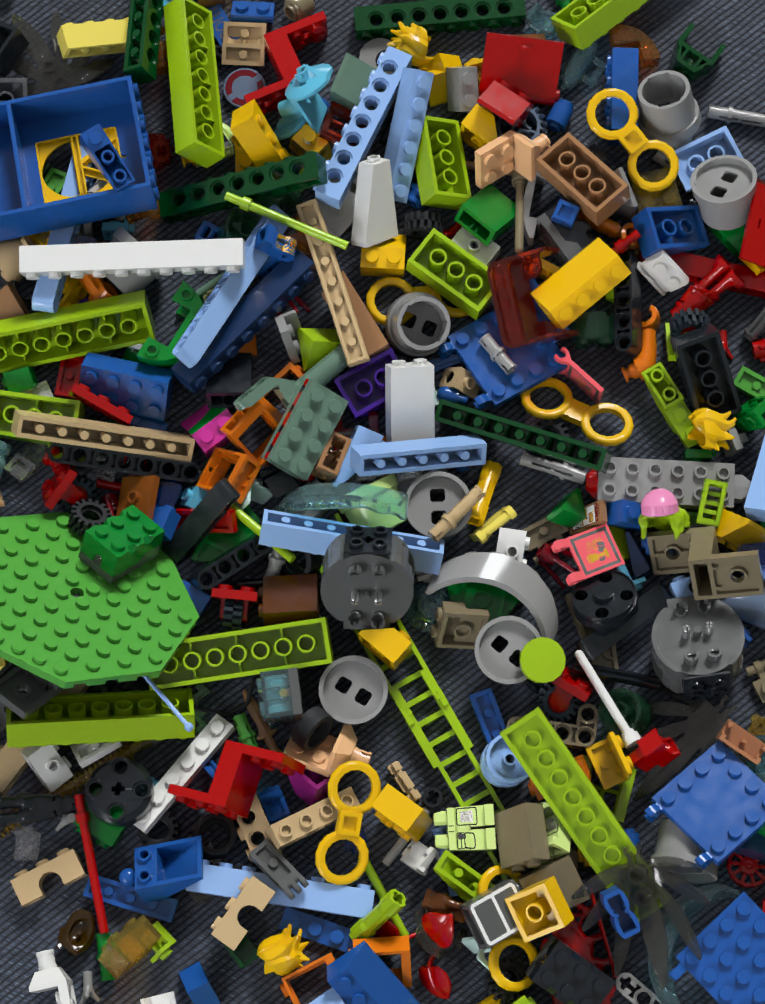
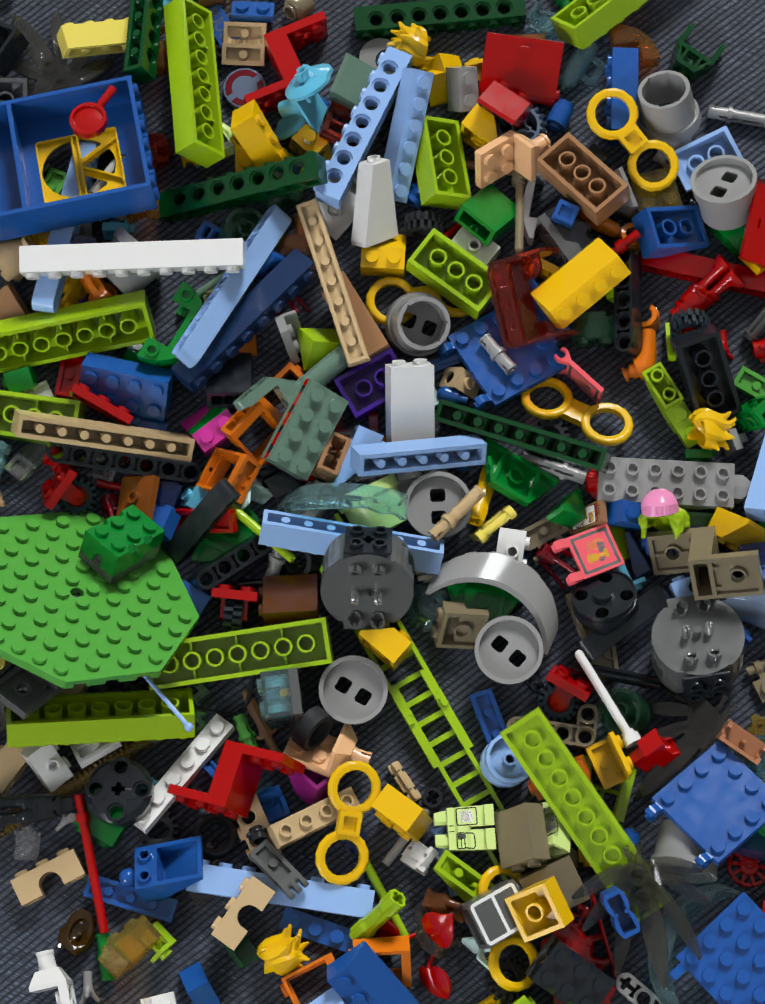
(84, 510): black tyre -> none
(90, 118): none -> red piece
(106, 157): blue slope -> none
(247, 204): lime bar -> none
(257, 835): none -> black plate
(275, 243): blue leg -> none
(515, 475): none -> green wing
(542, 660): lime tile -> none
(663, 272): white plate -> none
(723, 488): lime slope -> none

